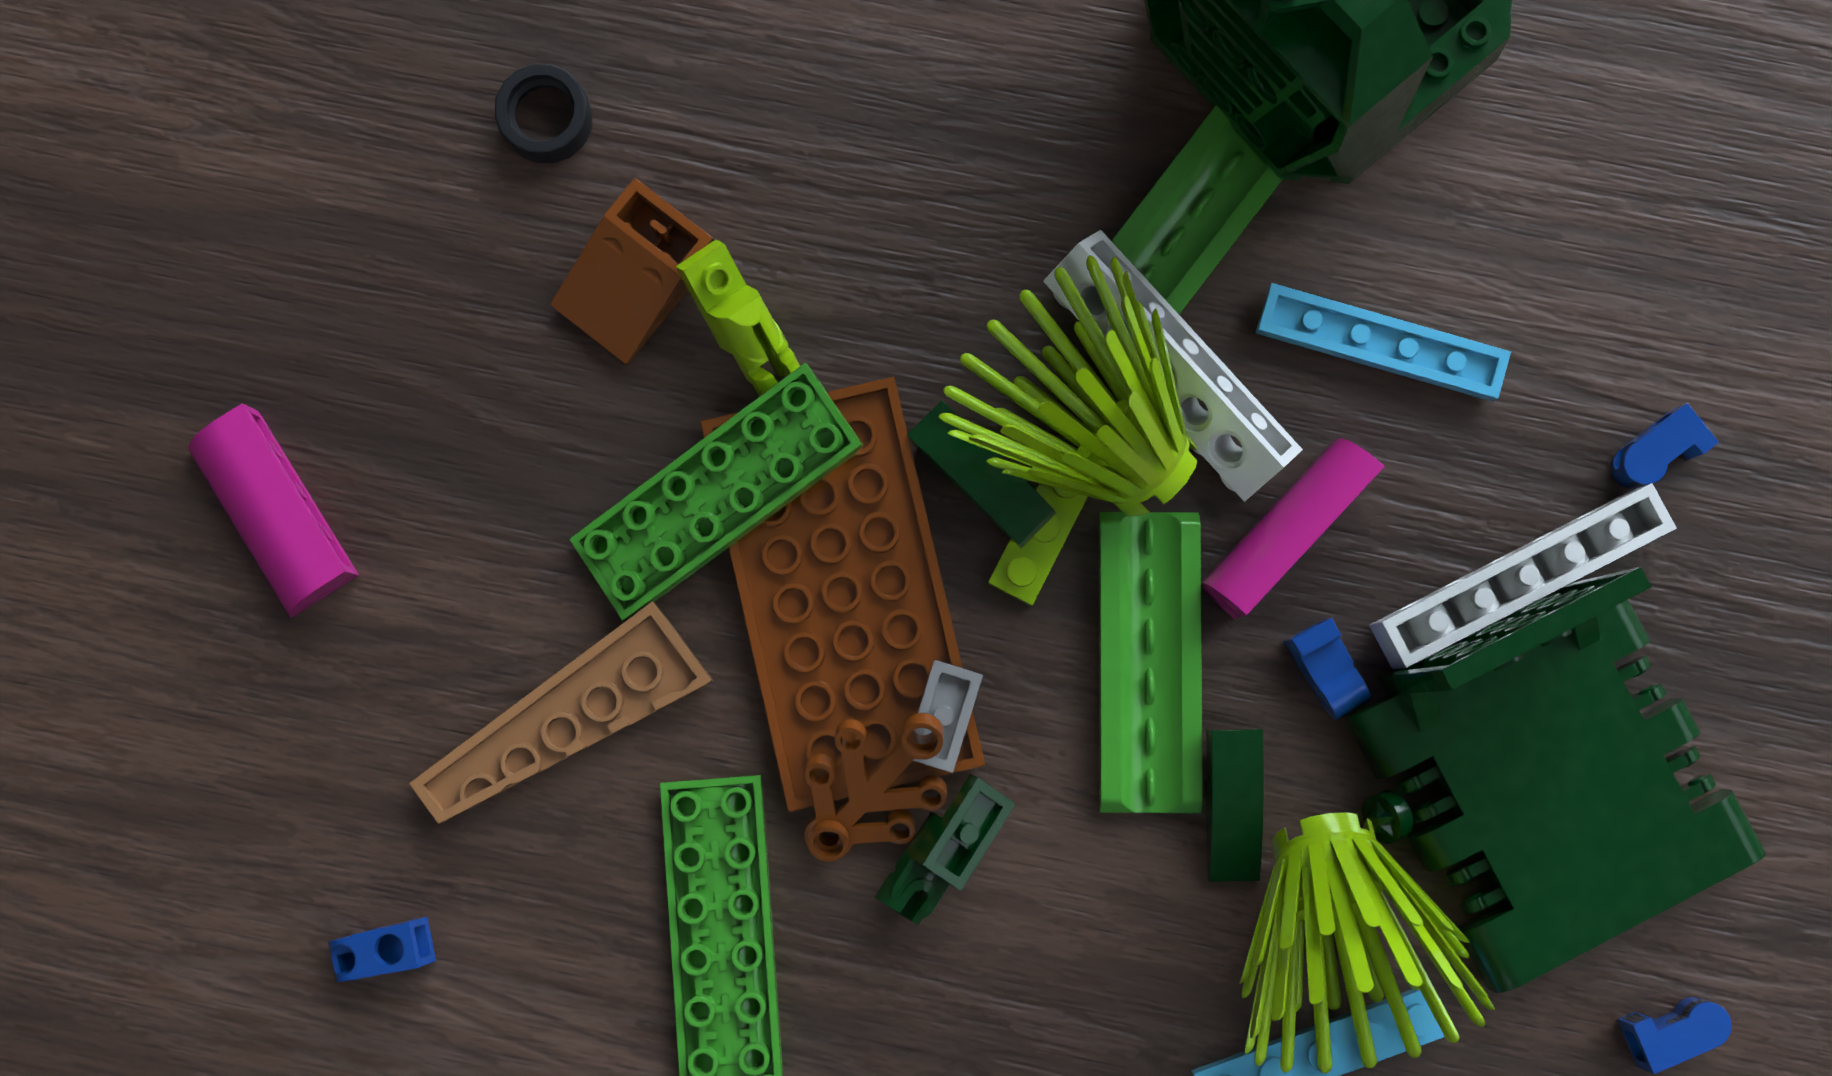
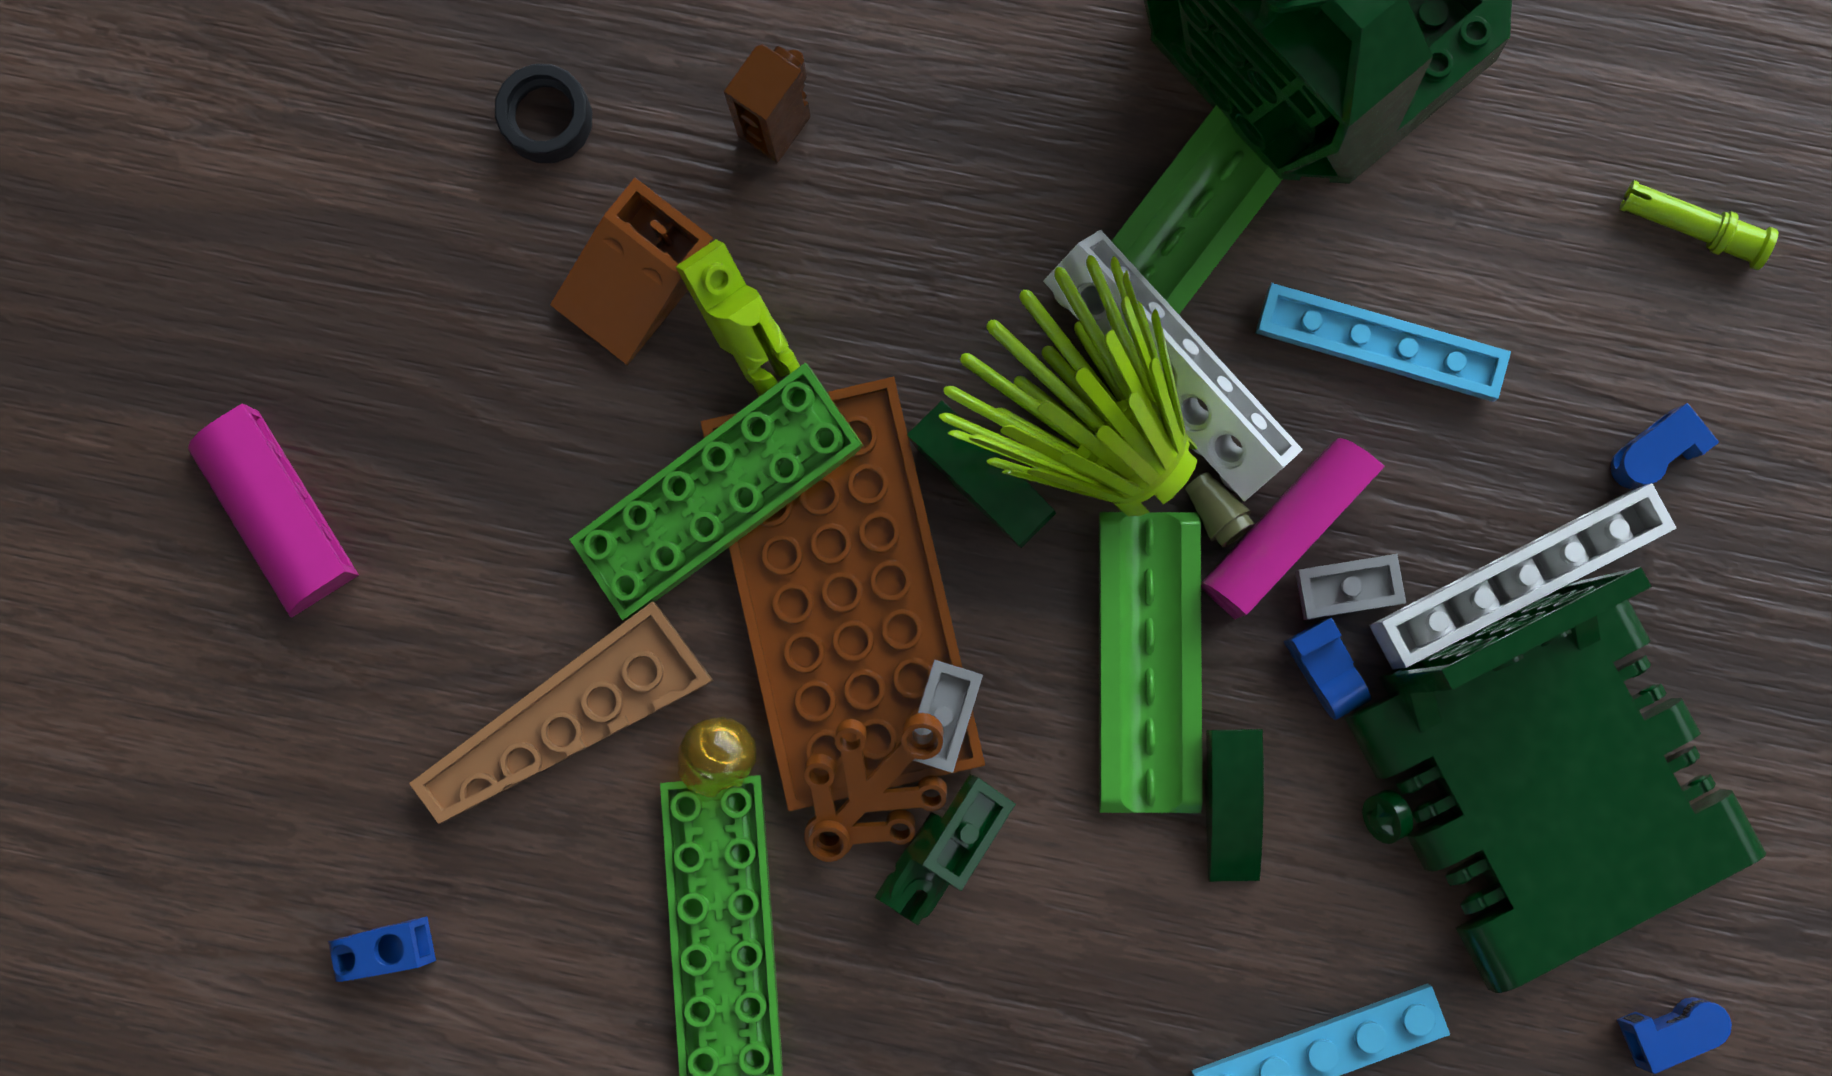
(716, 756): none -> clear yellow hair
(769, 99): none -> reddish brown piece
(1025, 569): lime plate -> none
(1219, 510): none -> olive cone
(1334, 885): lime plant -> none
(1350, 586): none -> light grey plate
(1719, 232): none -> lime pin

